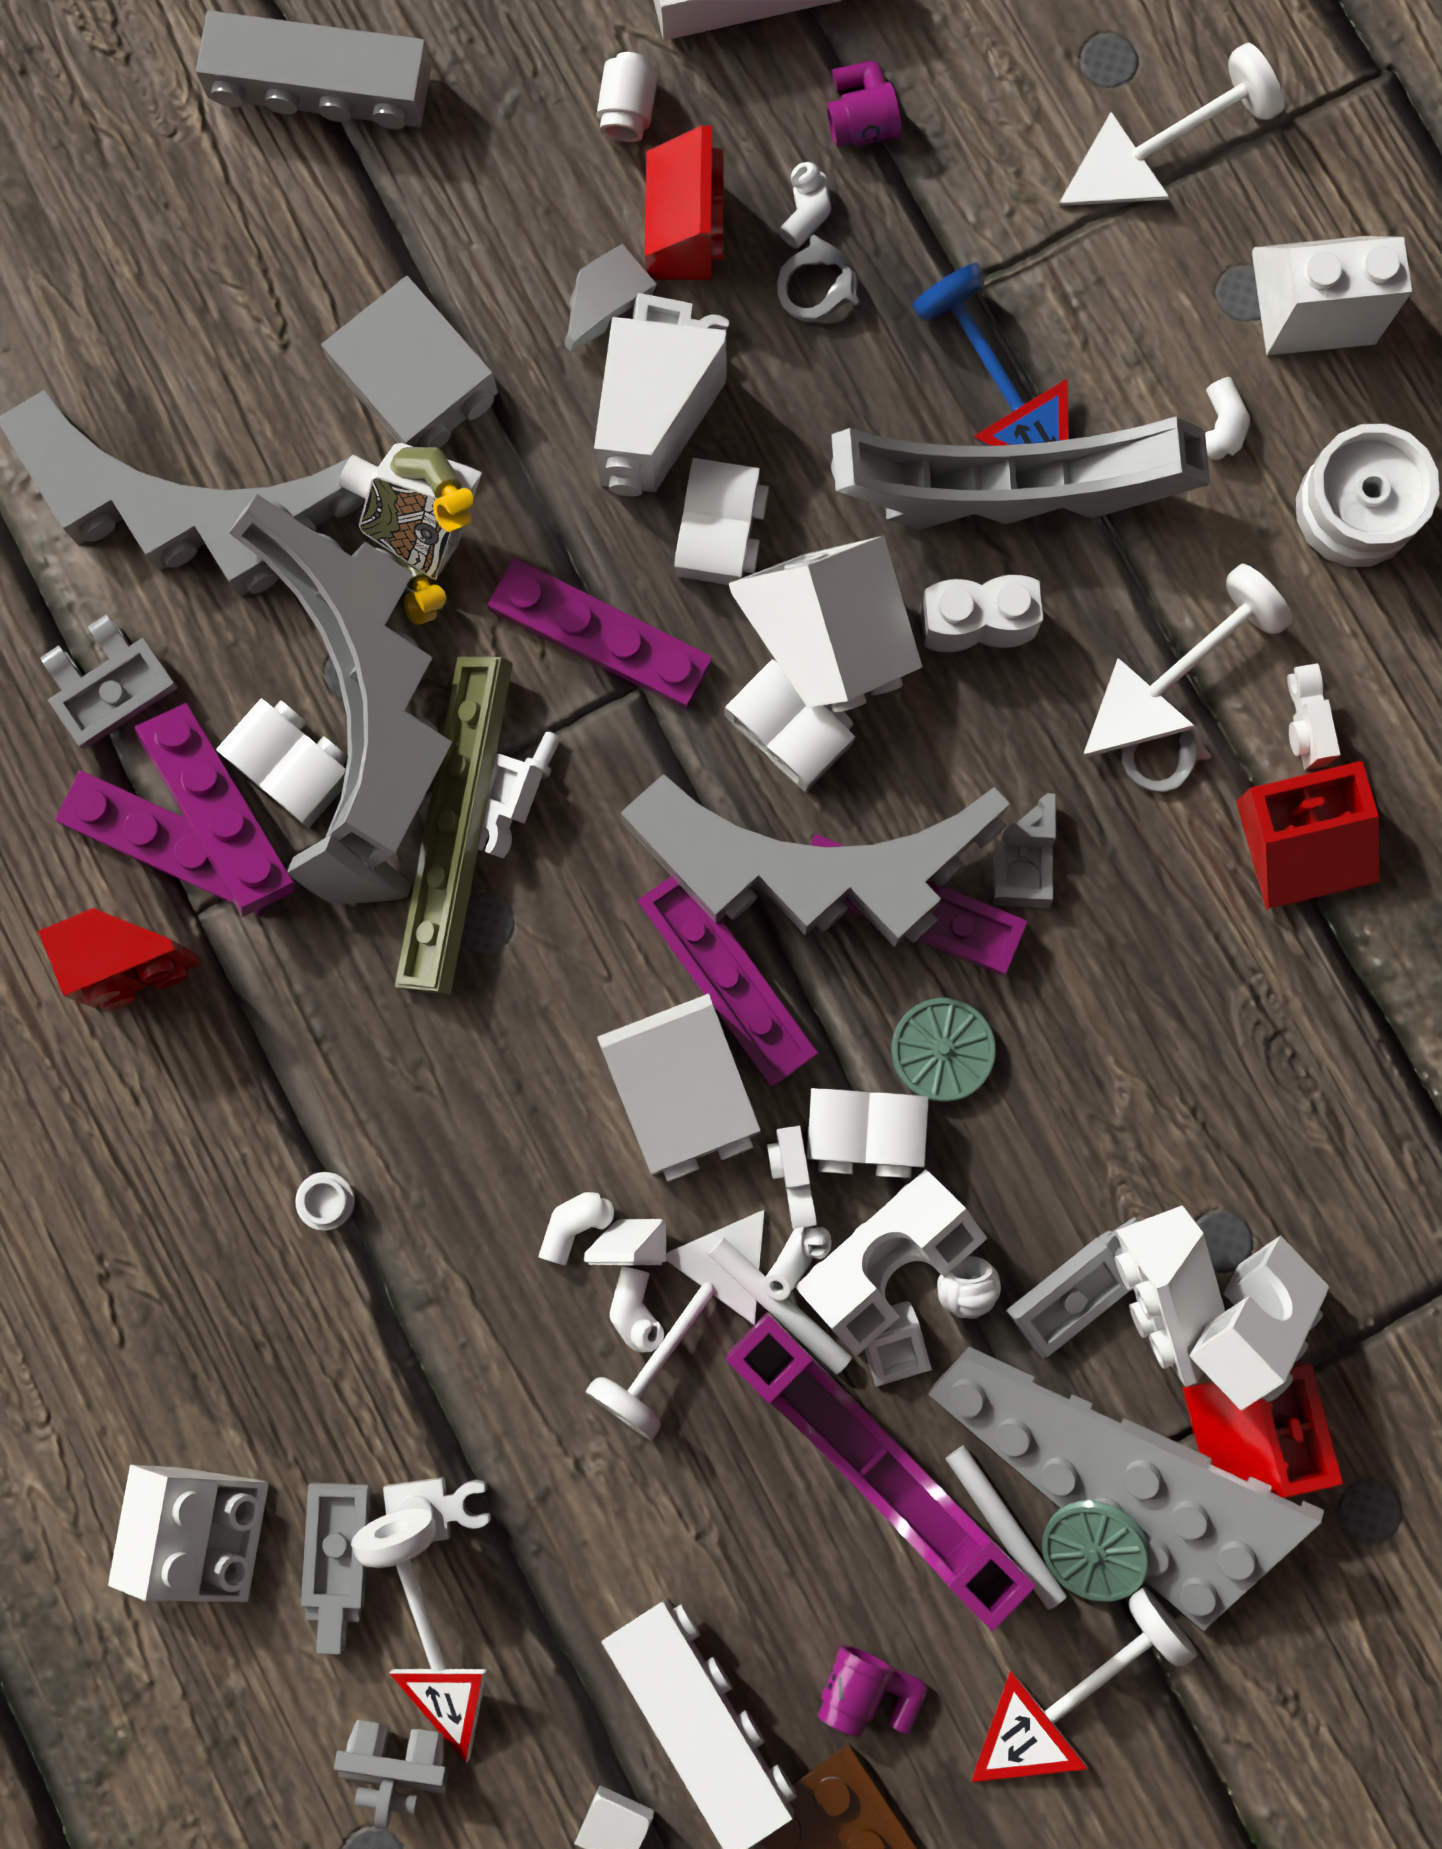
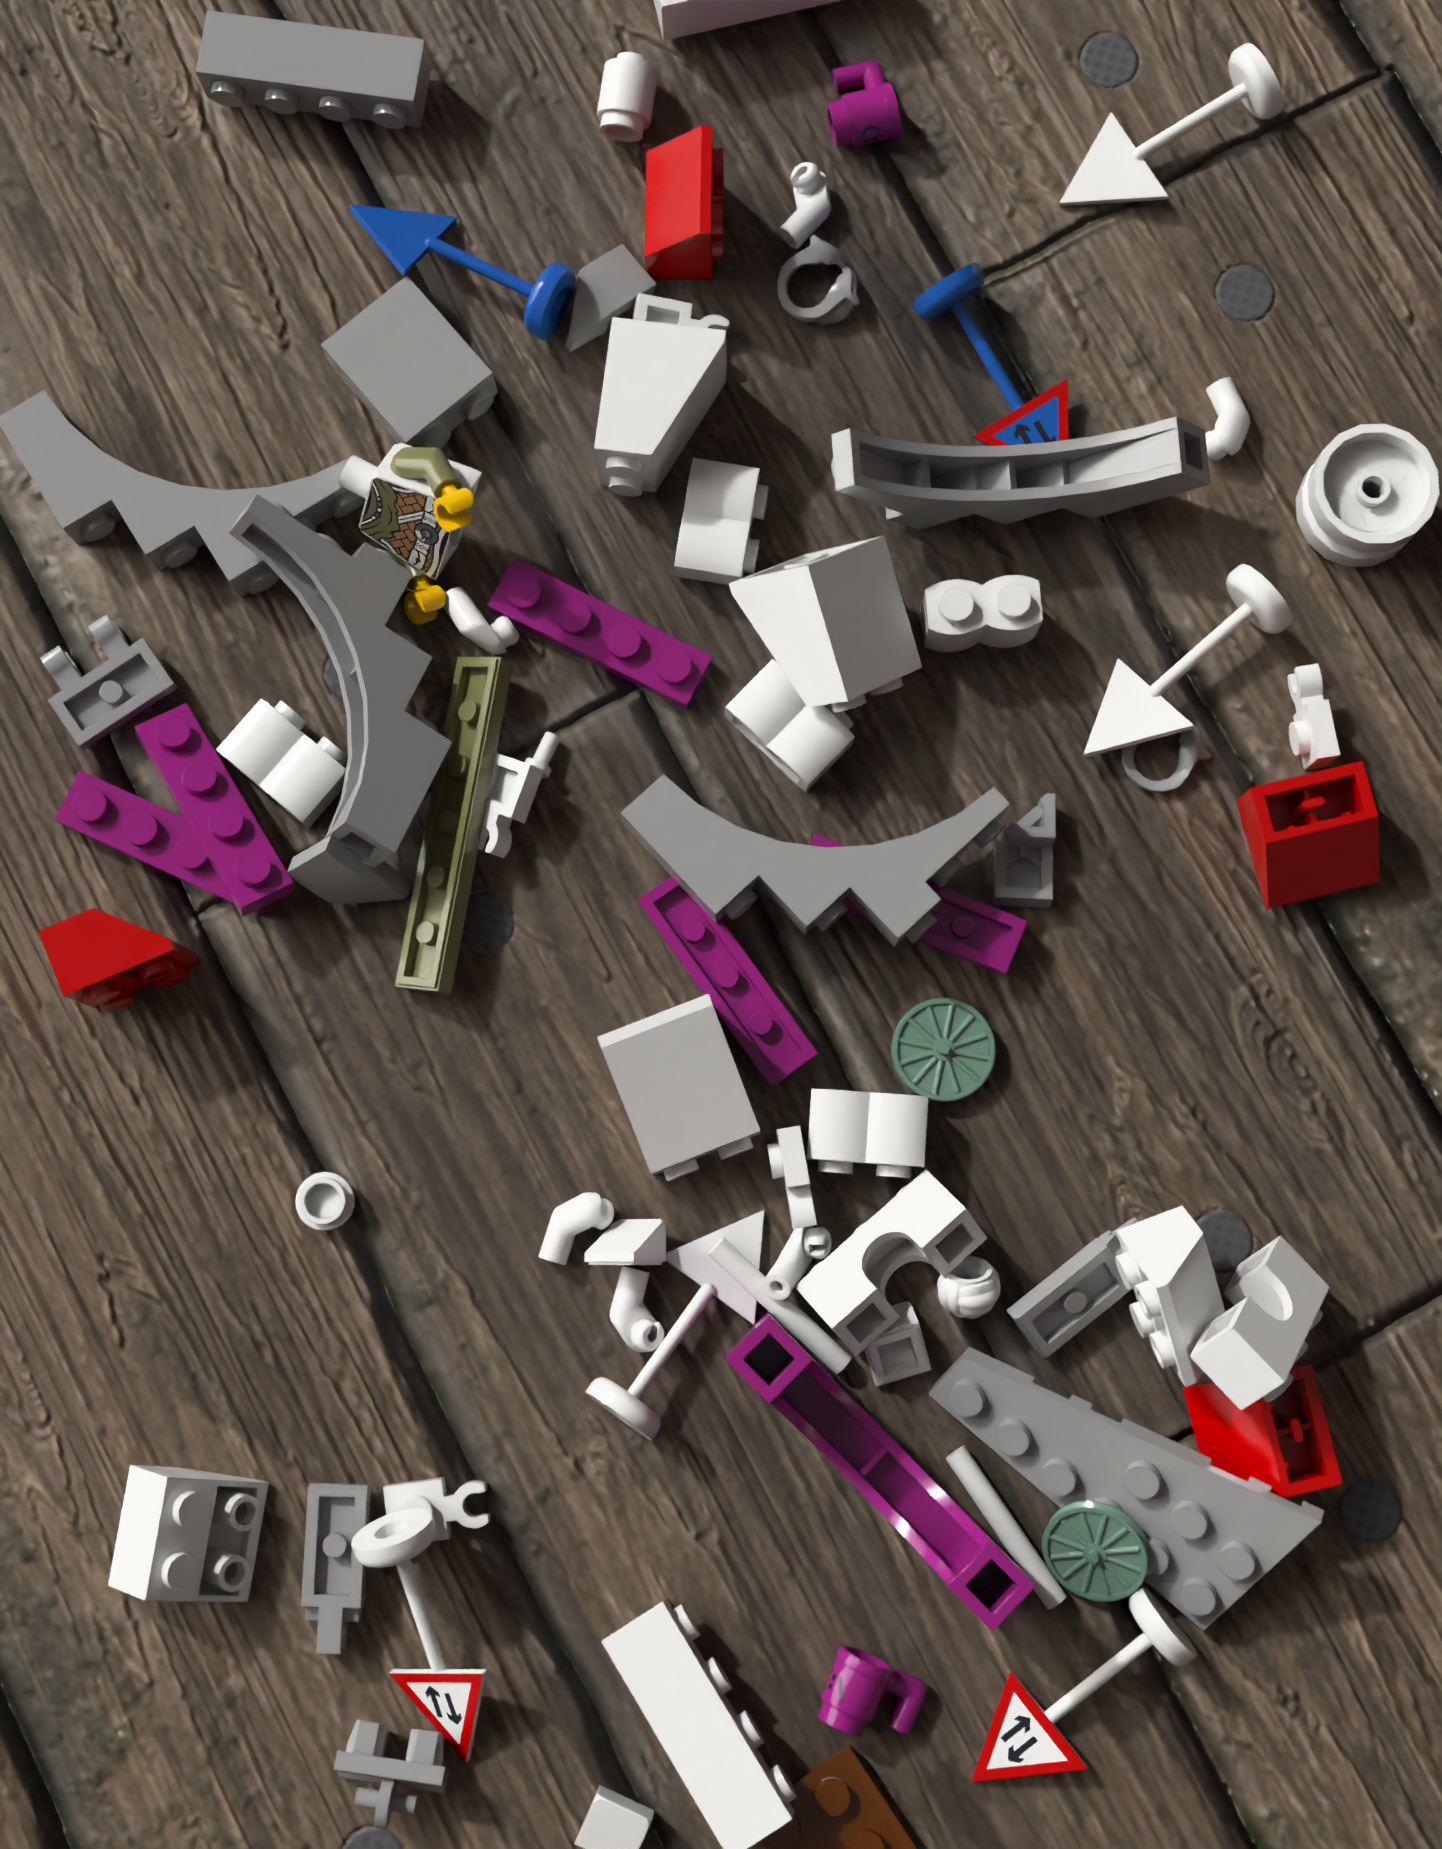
(410, 235): none -> blue piece
(473, 625): none -> white arm
(1330, 292): white slope -> none

